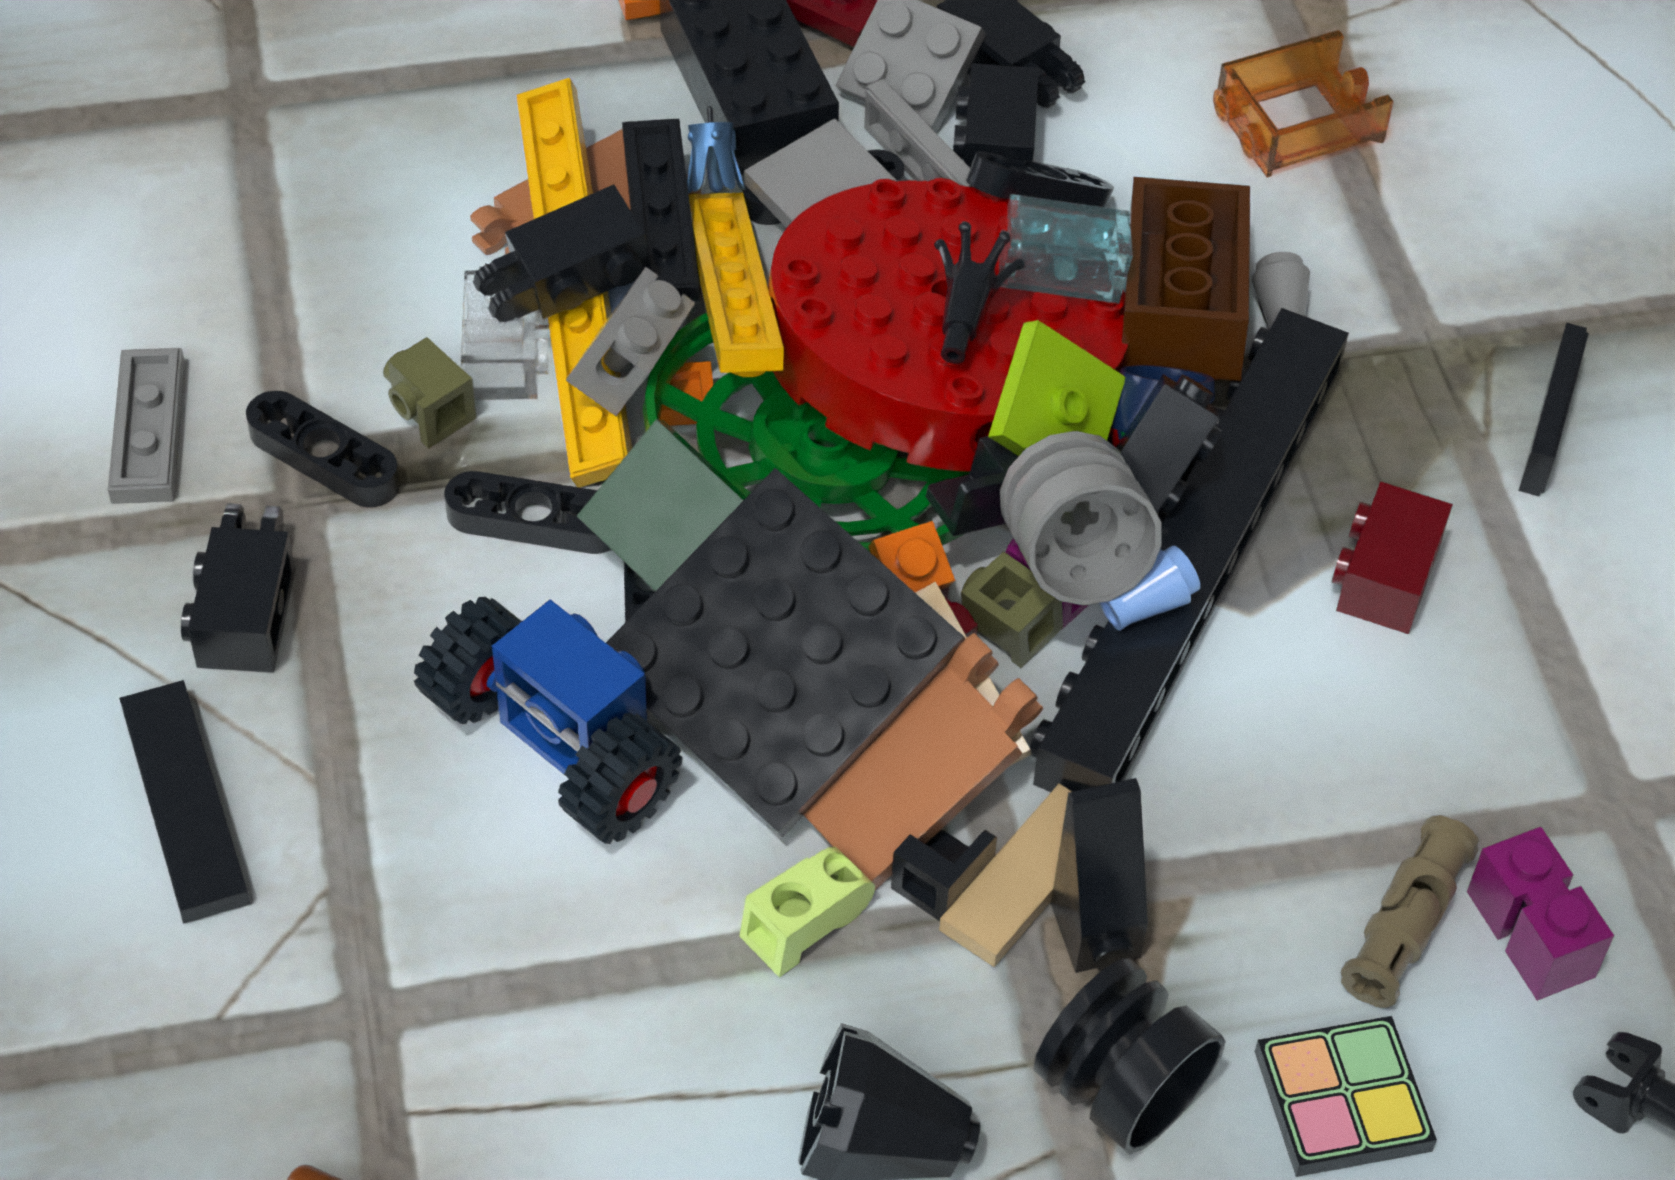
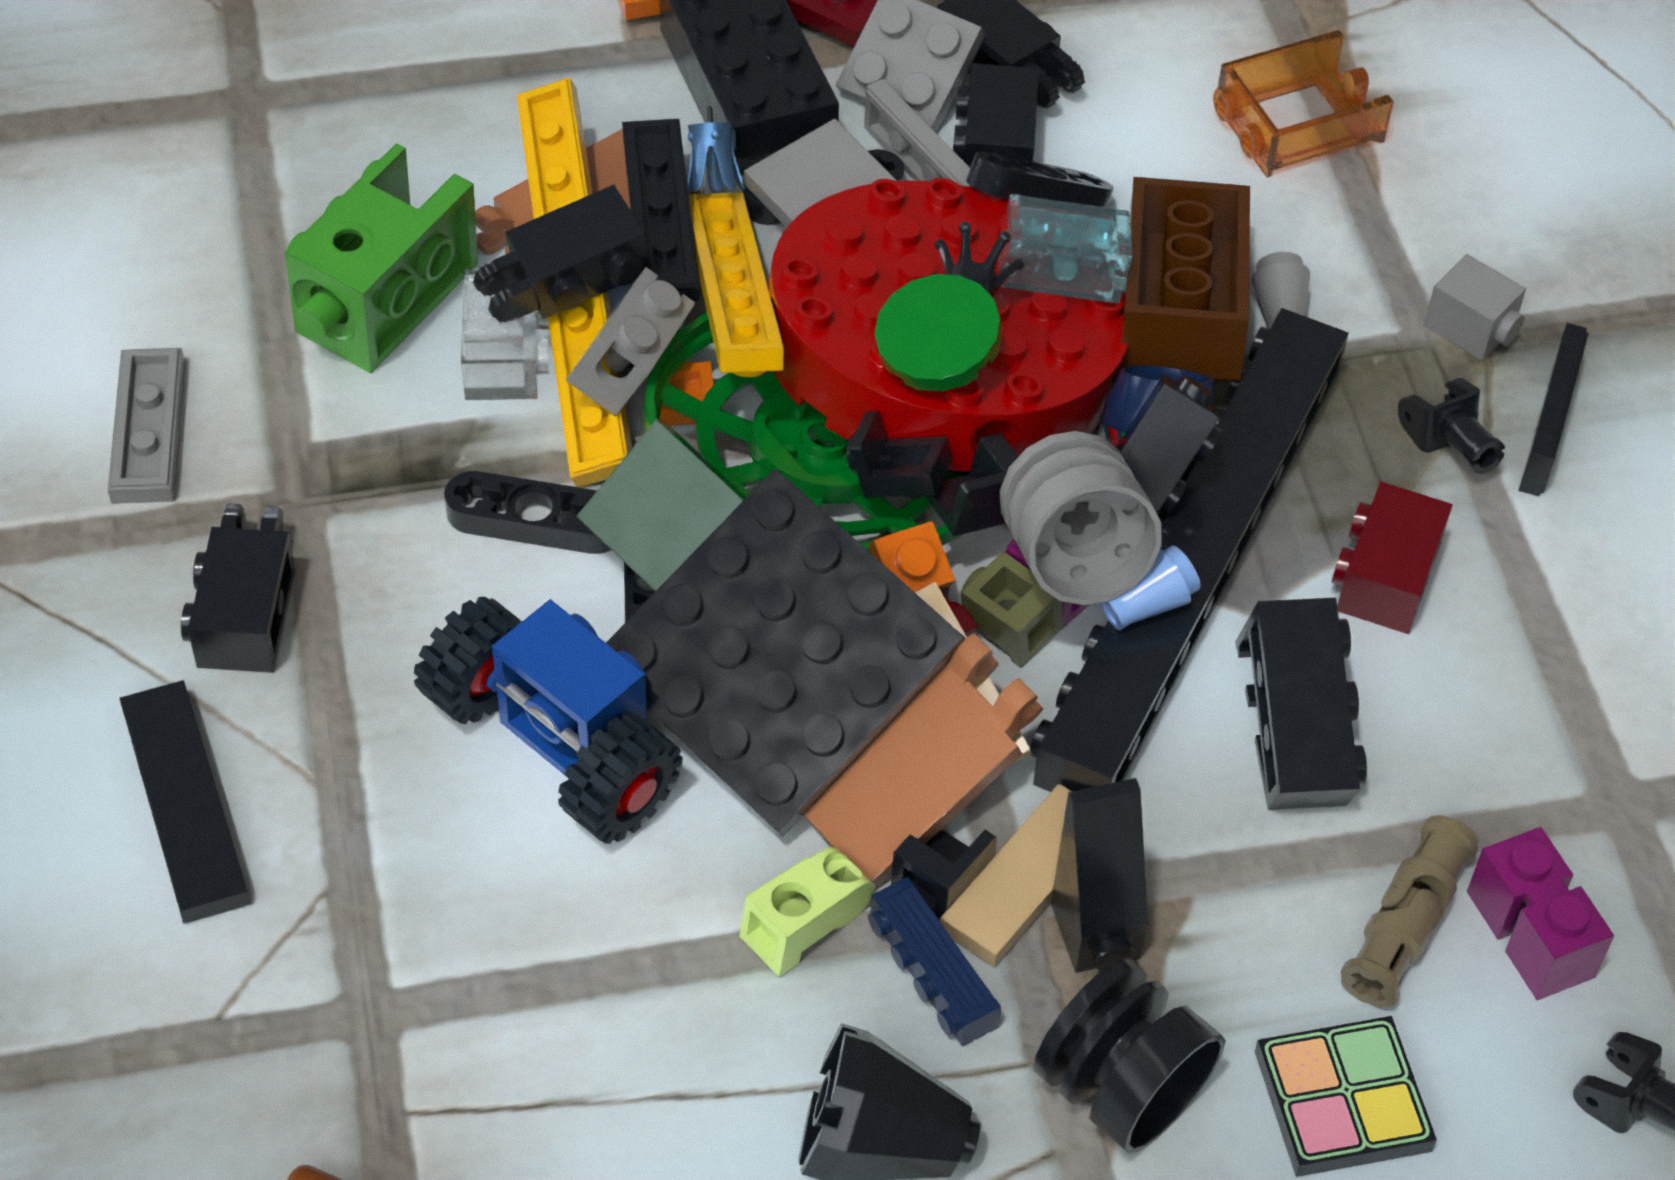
(331, 471): black beam -> none
(378, 263): none -> bright green torso
(430, 391): olive brick -> none
(896, 465): none -> black bracket
(934, 961): none -> dark blue piece
(938, 332): none -> green tile
(1053, 391): lime plate -> none
(1303, 703): none -> black wedge
(1452, 425): none -> black piece
(1475, 308): none -> light grey brick

